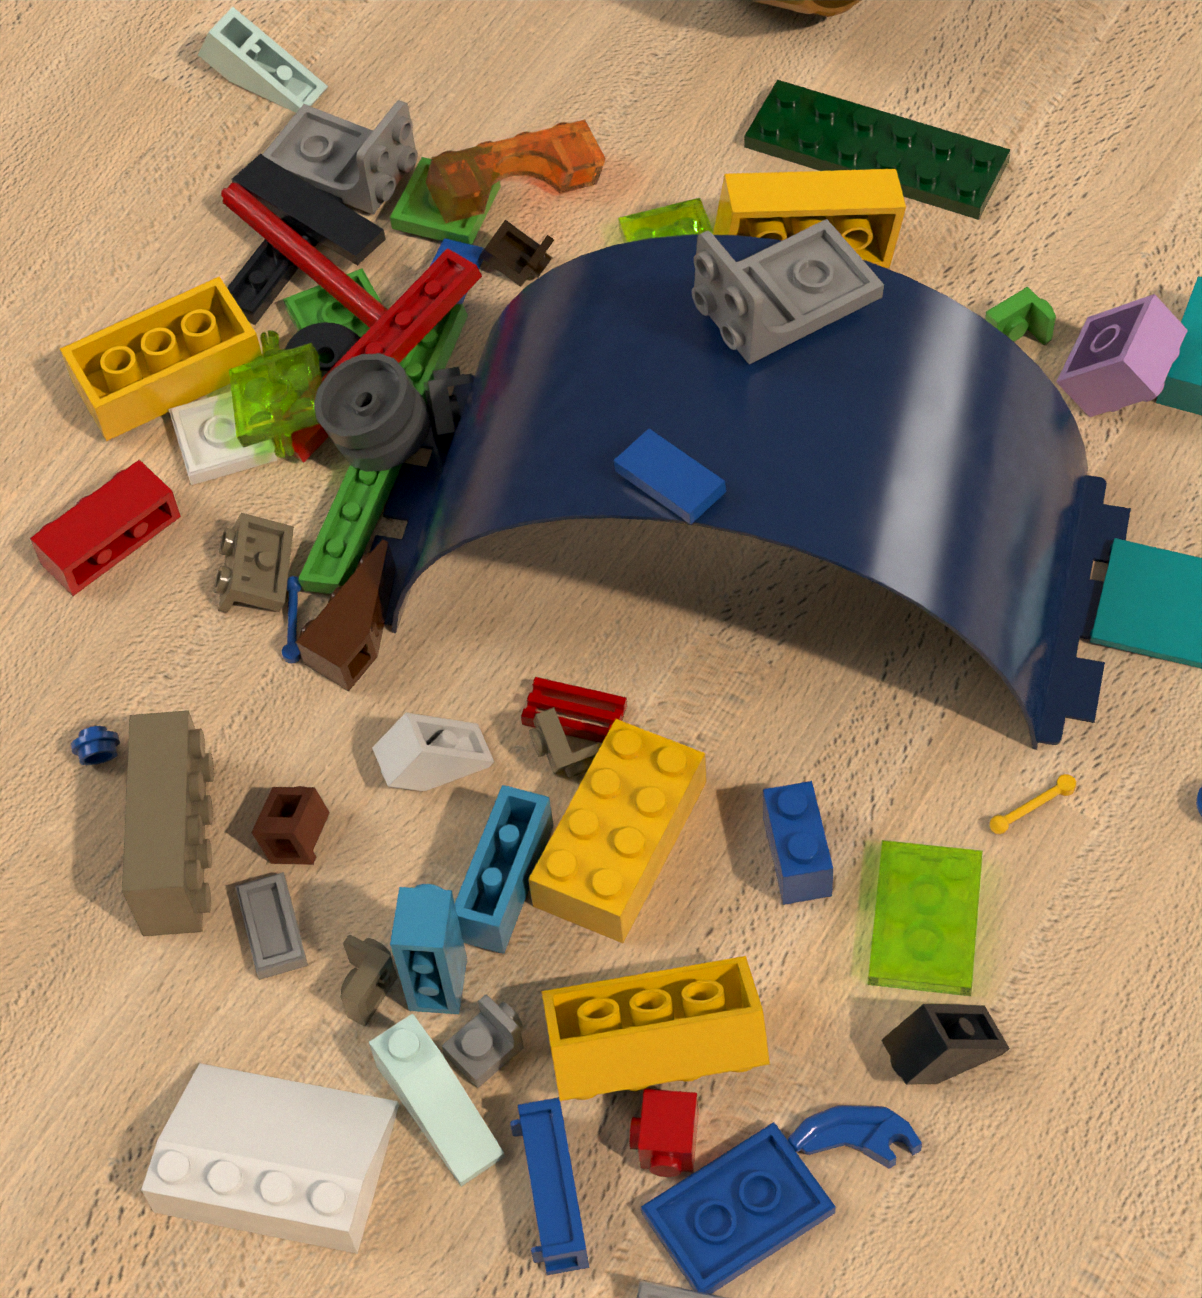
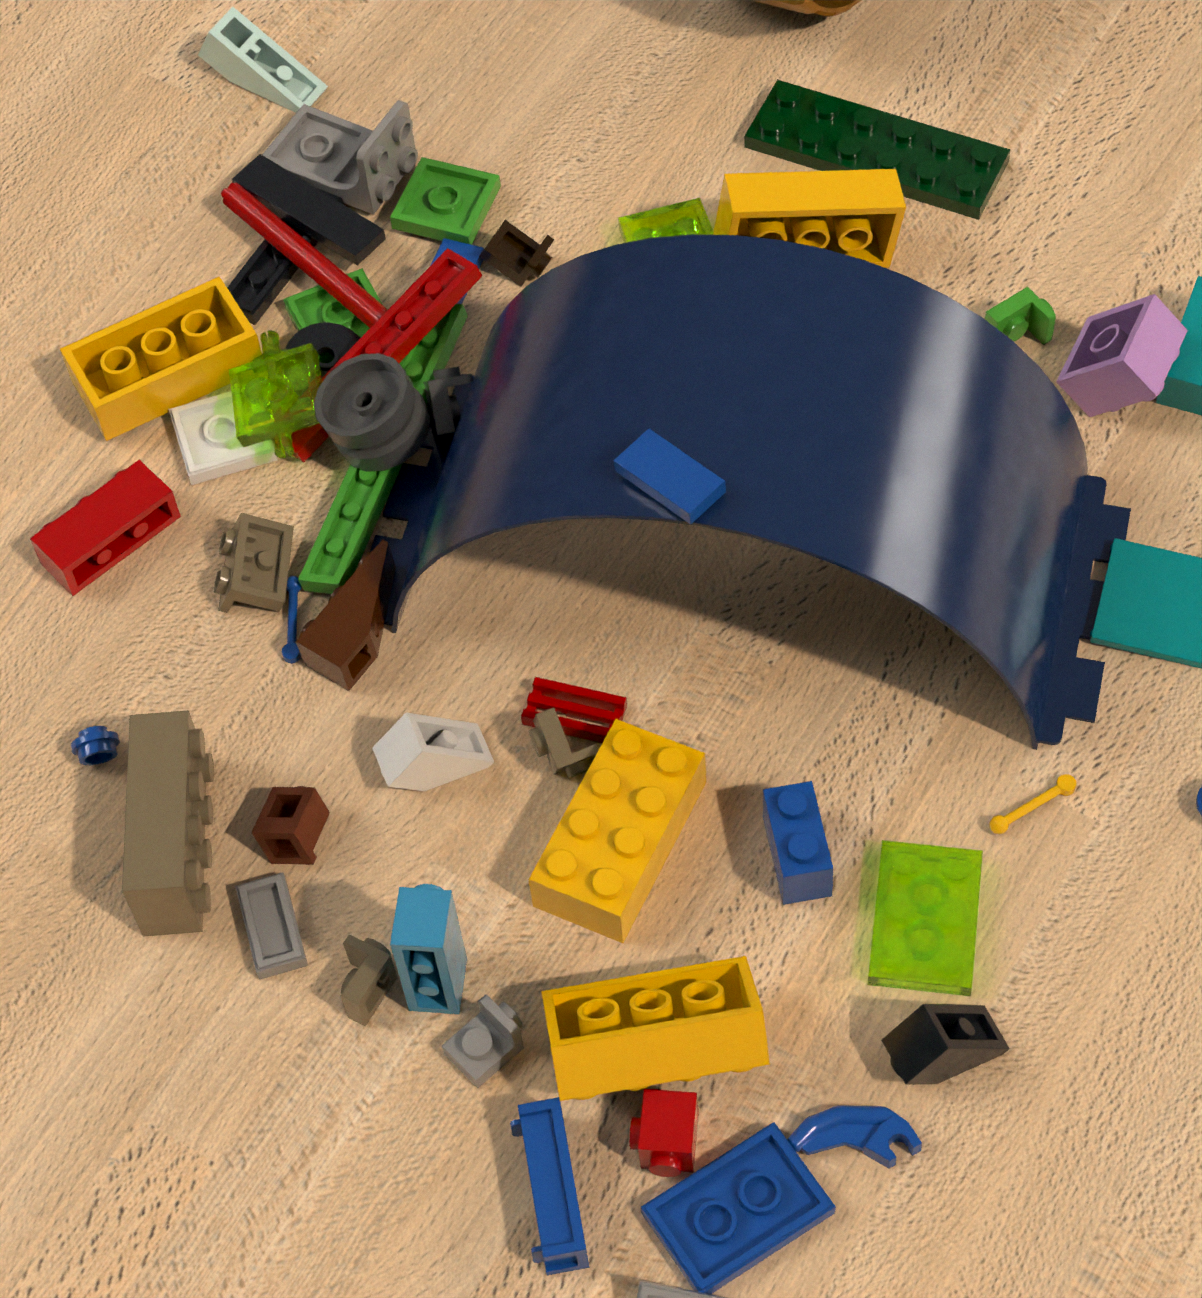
(271, 1157): white slope -> none
(435, 1099): light aqua slope -> none
(501, 868): dark azure brick -> none
(560, 156): clear orange arch -> none
(781, 289): light grey bracket -> none

